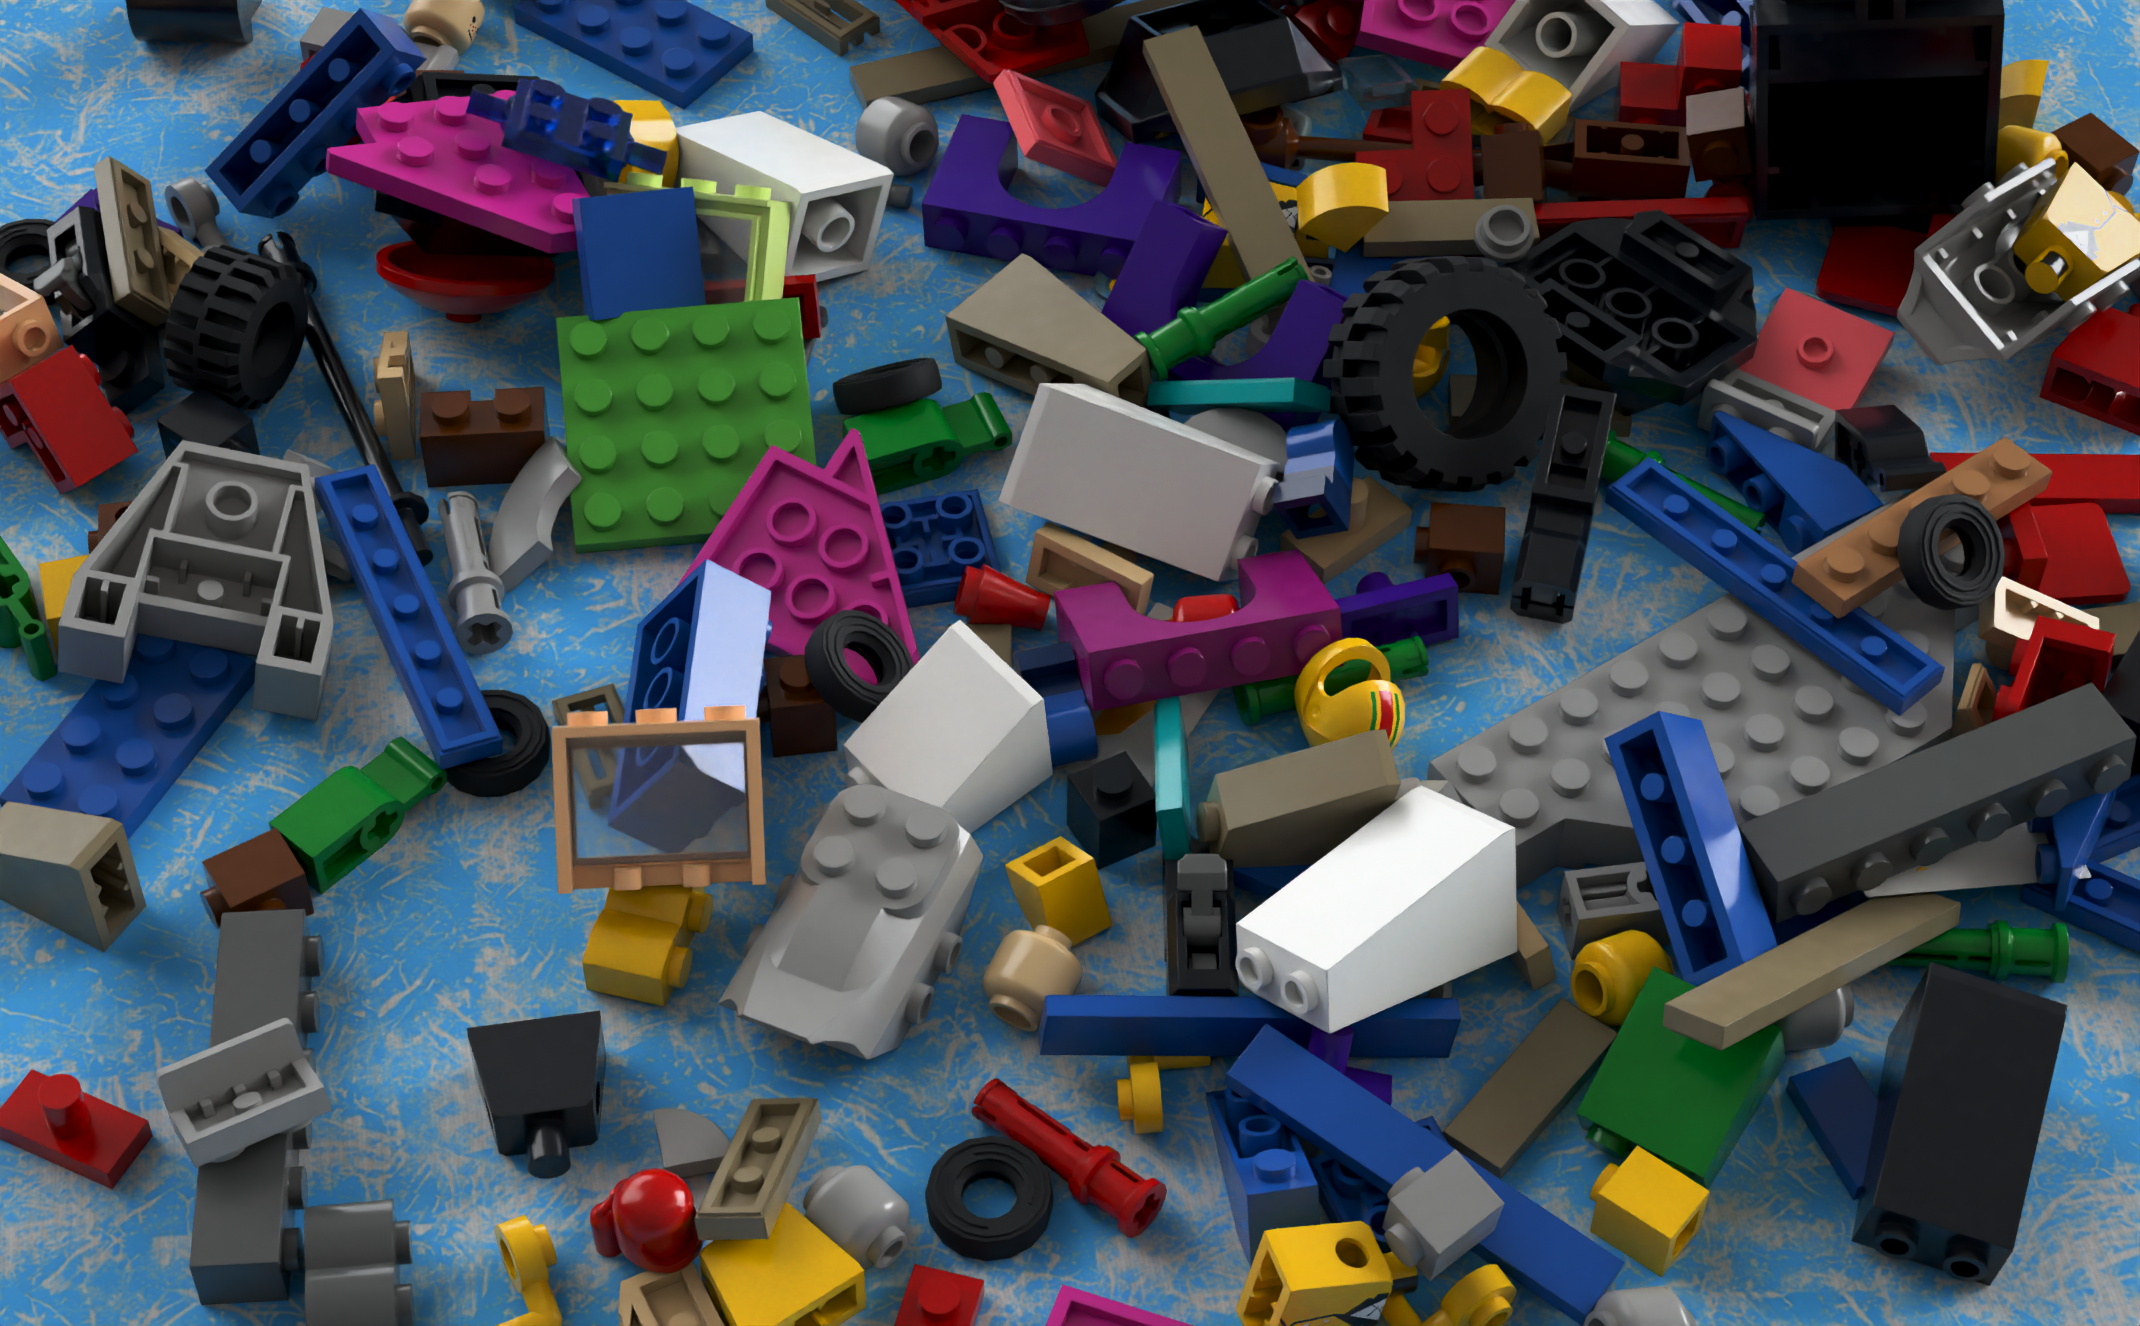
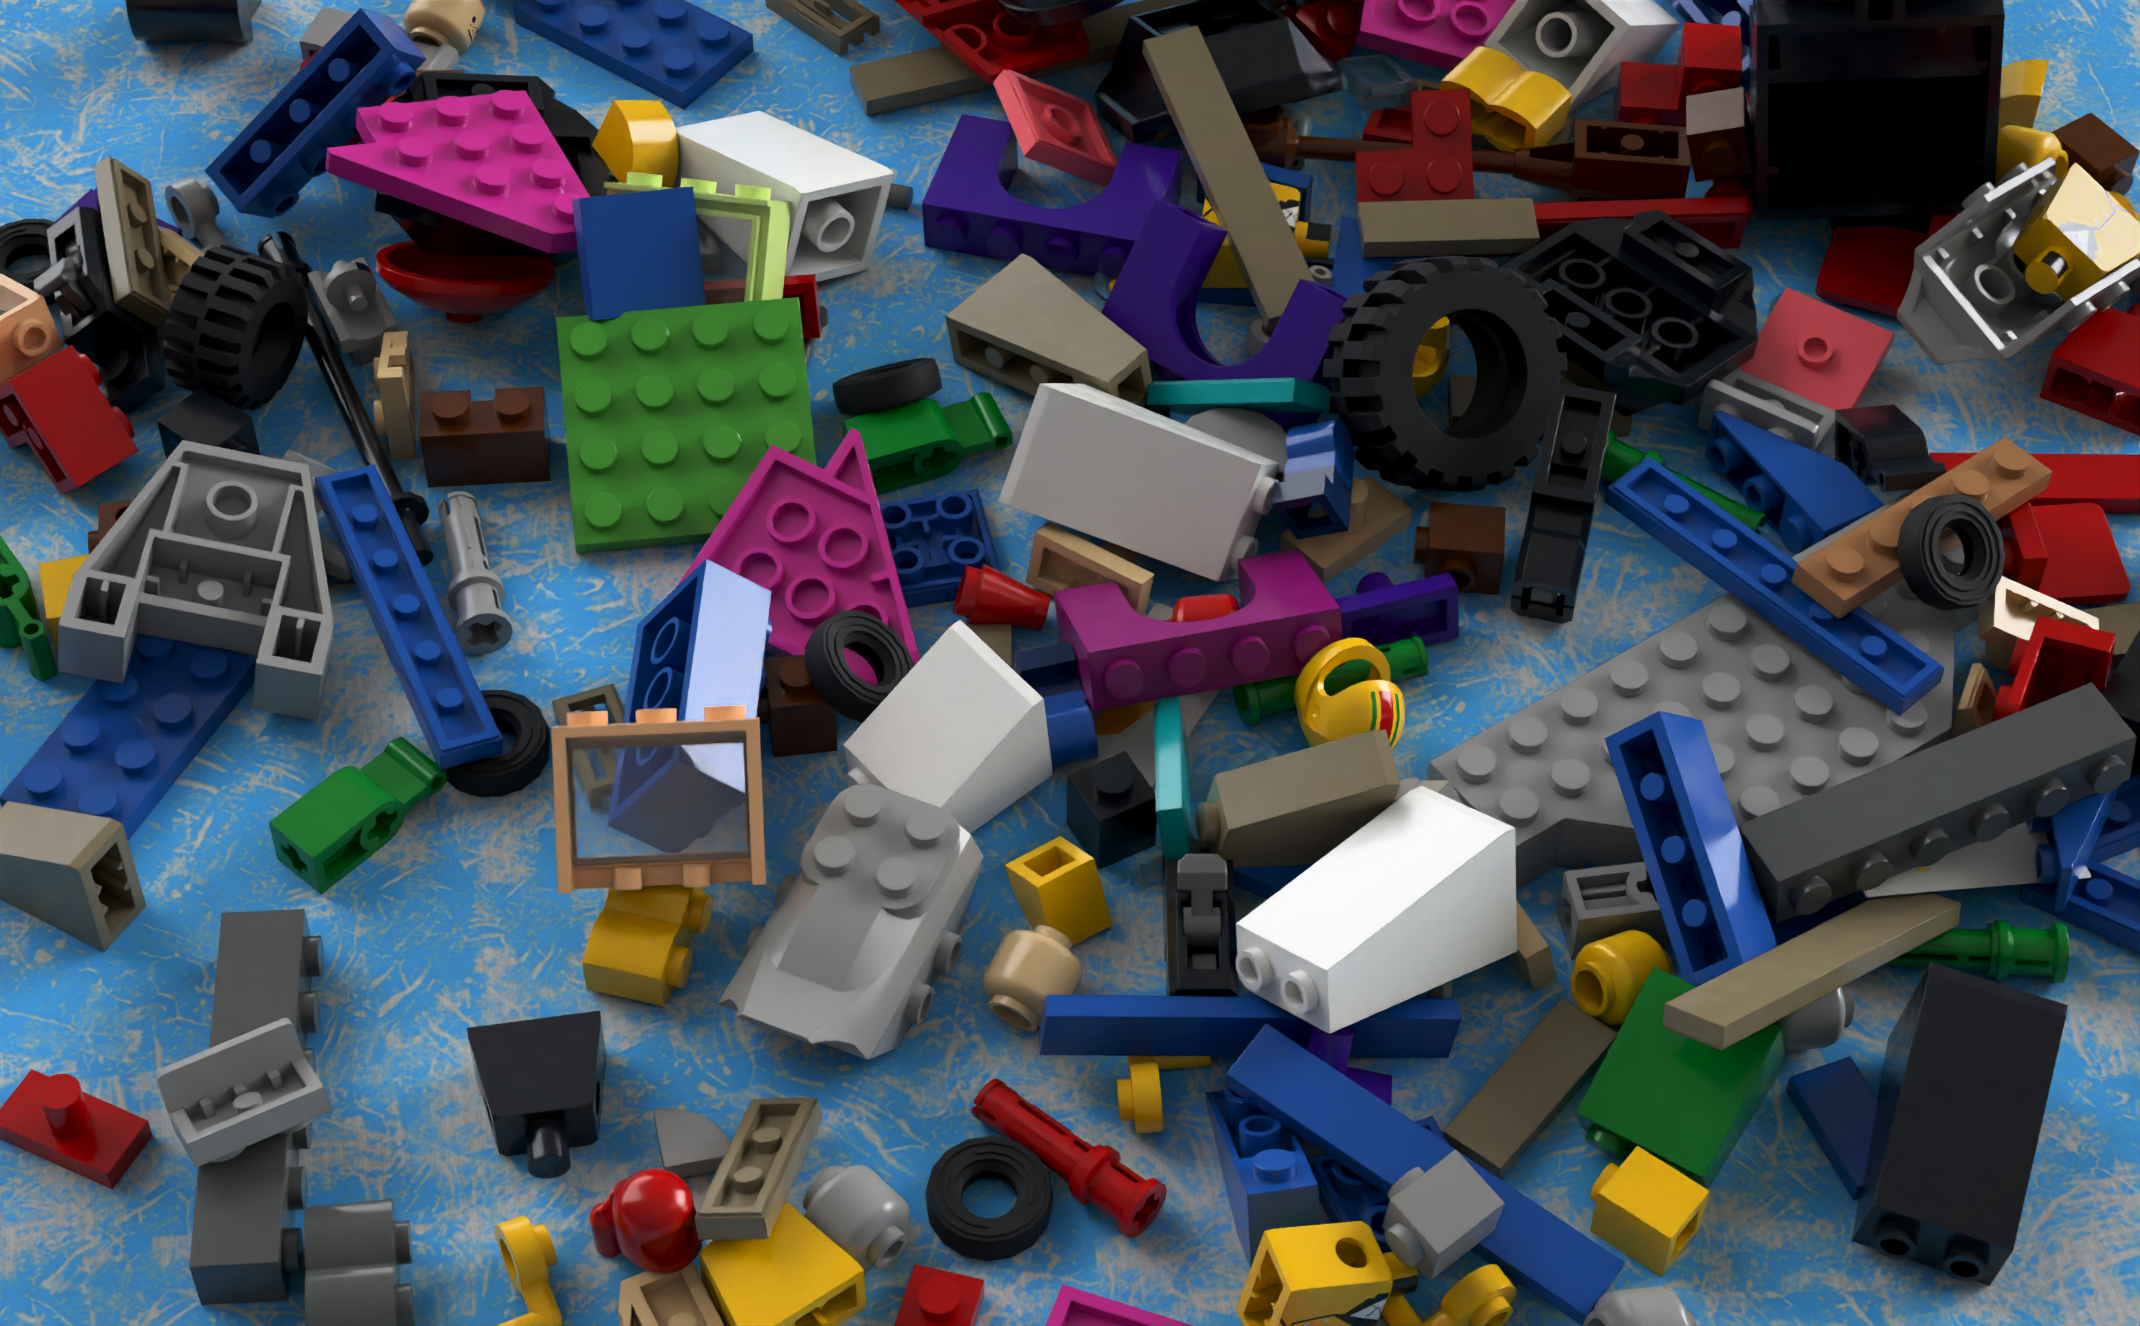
(255, 878): reddish brown brick -> none
(353, 308): none -> light grey hips
(527, 514): light grey tile -> none
(567, 129): clear blue plate -> none
(897, 135): light grey head -> none
(1198, 330): green pin -> none
(1342, 203): yellow brick -> none
(1504, 234): light grey plate -> none
(1511, 163): reddish brown brick -> none

